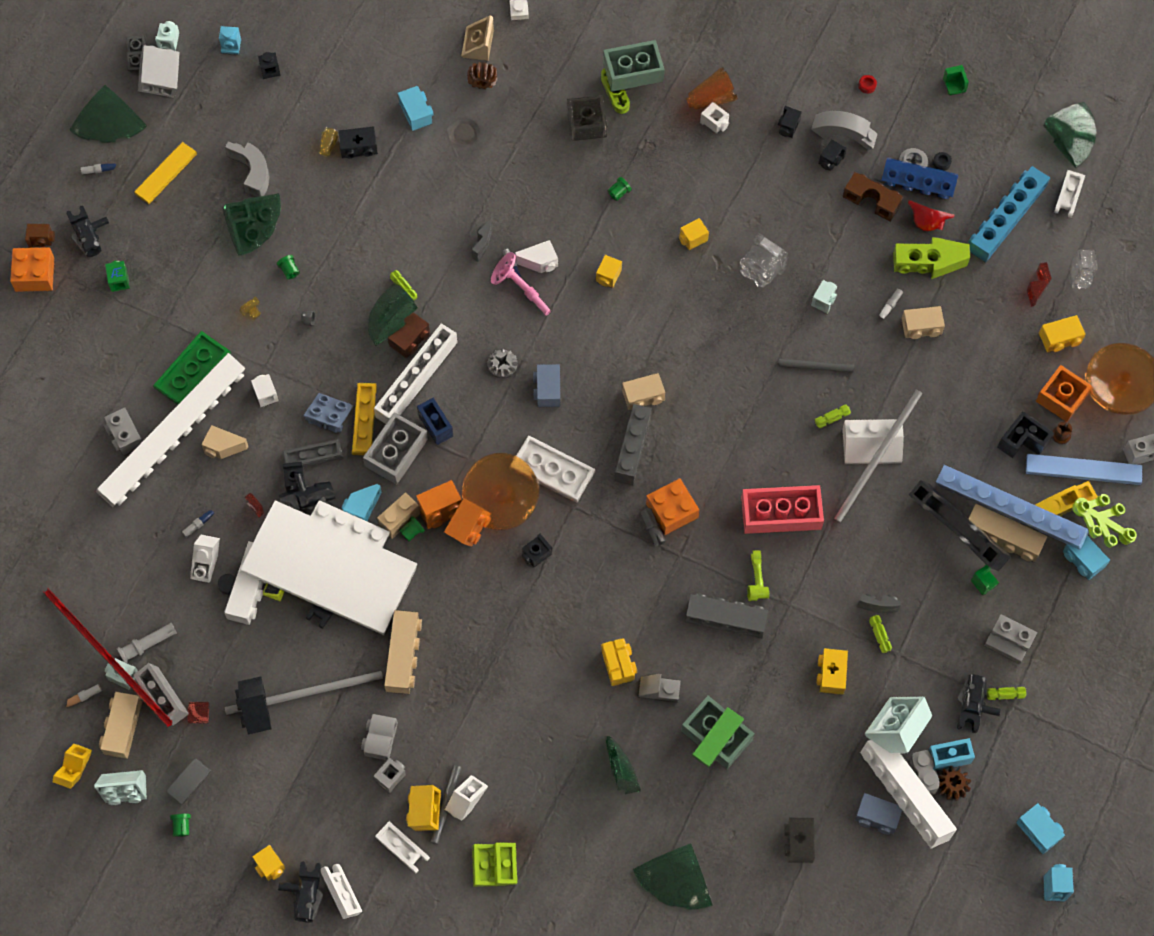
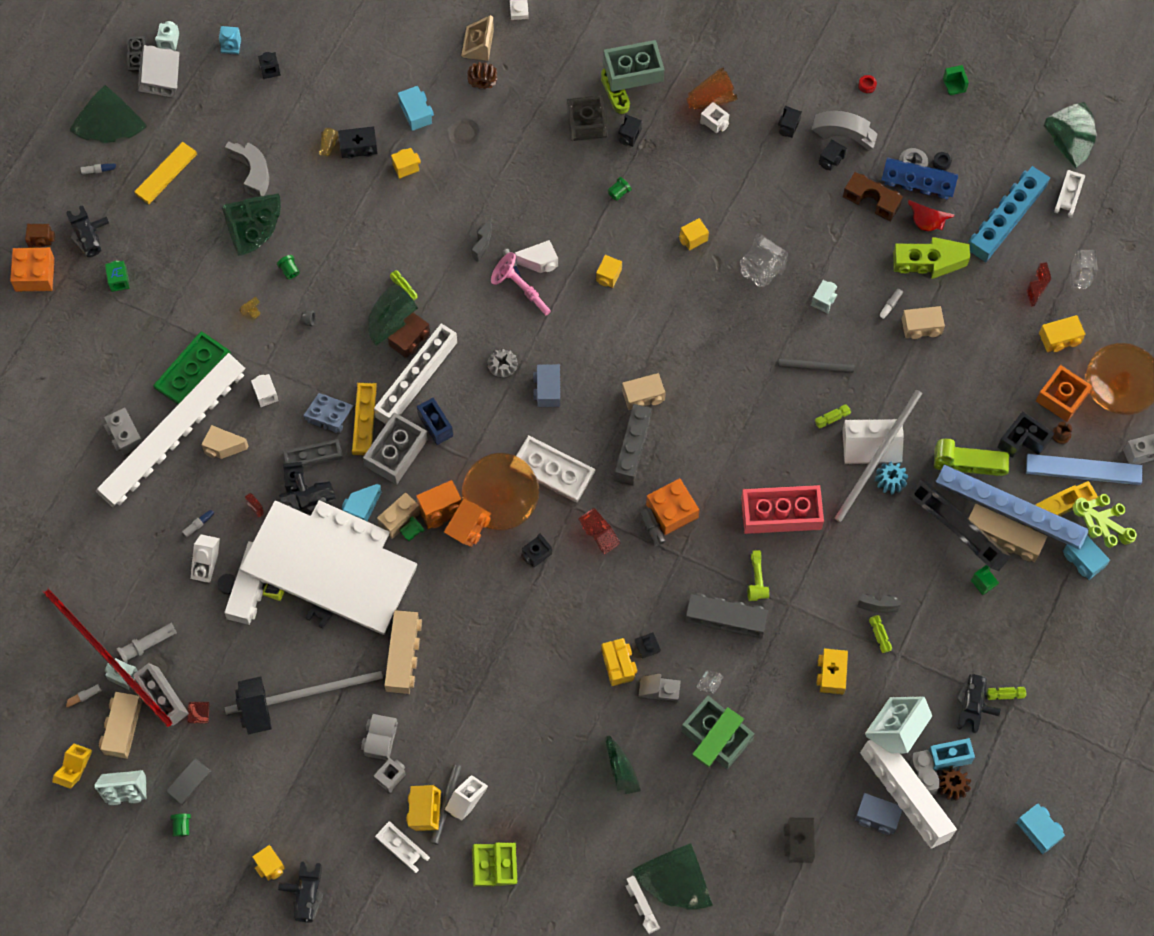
(341, 891): white hinge -> none
(405, 162): none -> yellow brick
(600, 530): none -> clear red slope
(630, 130): none -> black brick
(642, 906): none -> white hinge
(647, 645): none -> black tile
(710, 681): none -> clear plate
(887, 471): none -> medium azure gear
(970, 460): none -> lime beam
(1010, 638): light grey panel -> none
(1058, 883): medium azure brick -> none

